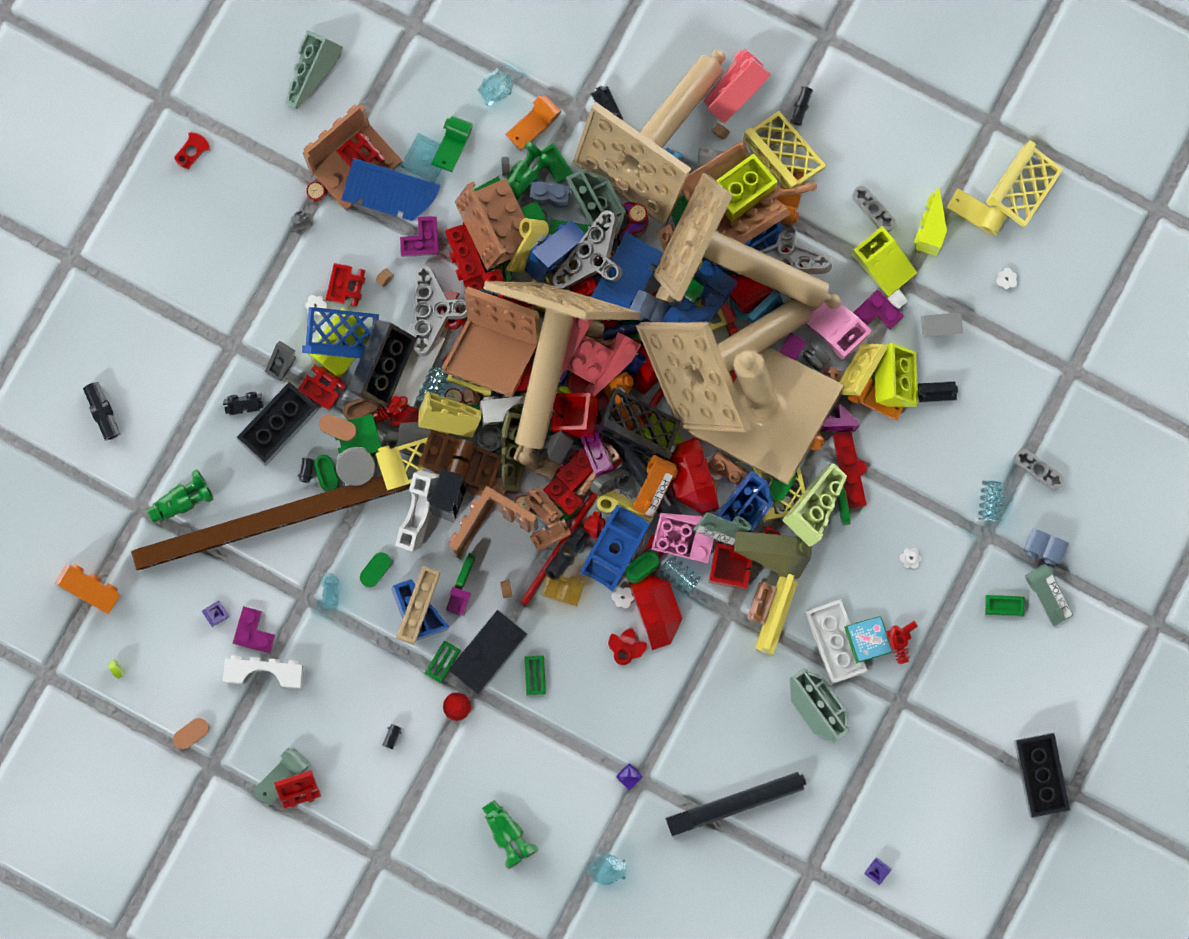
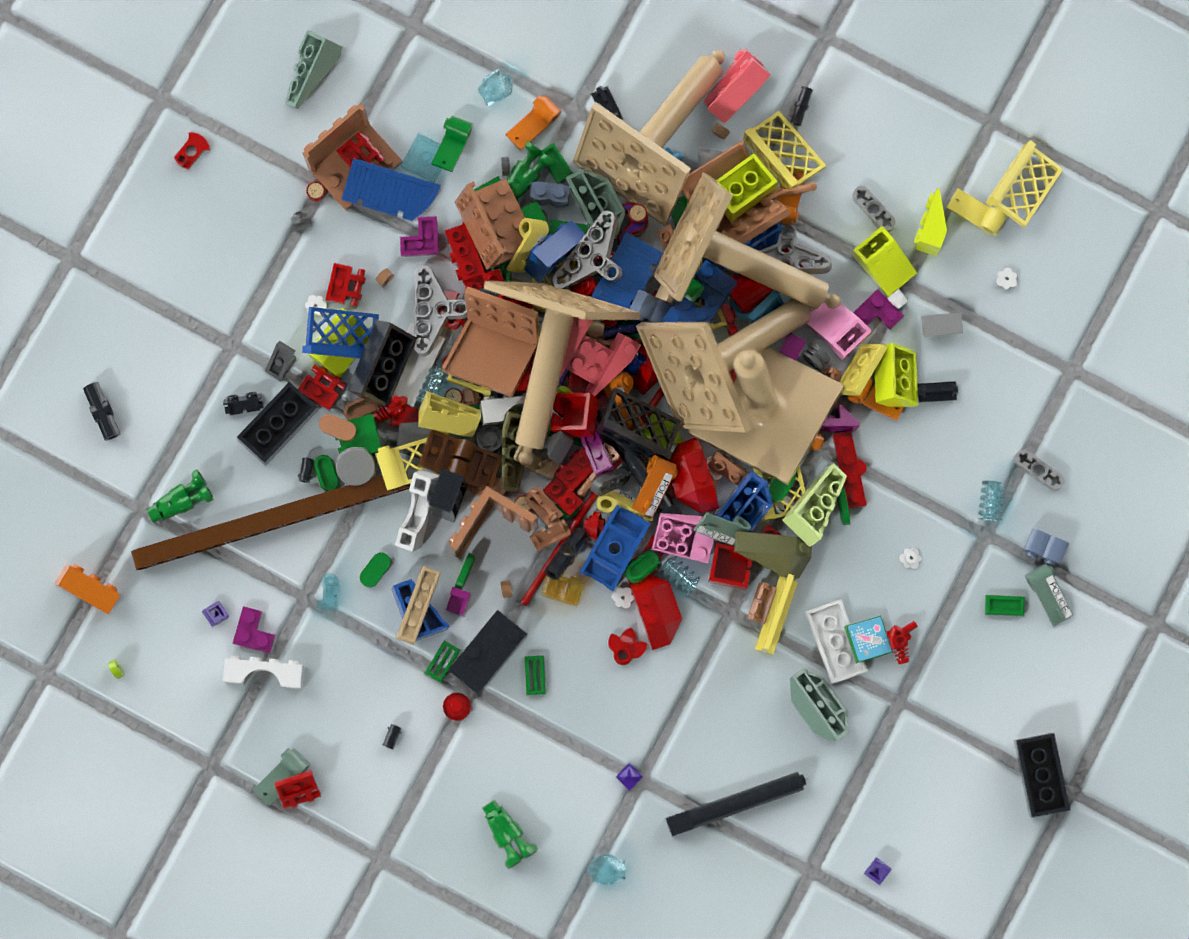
(191, 733): nougat tile -> none

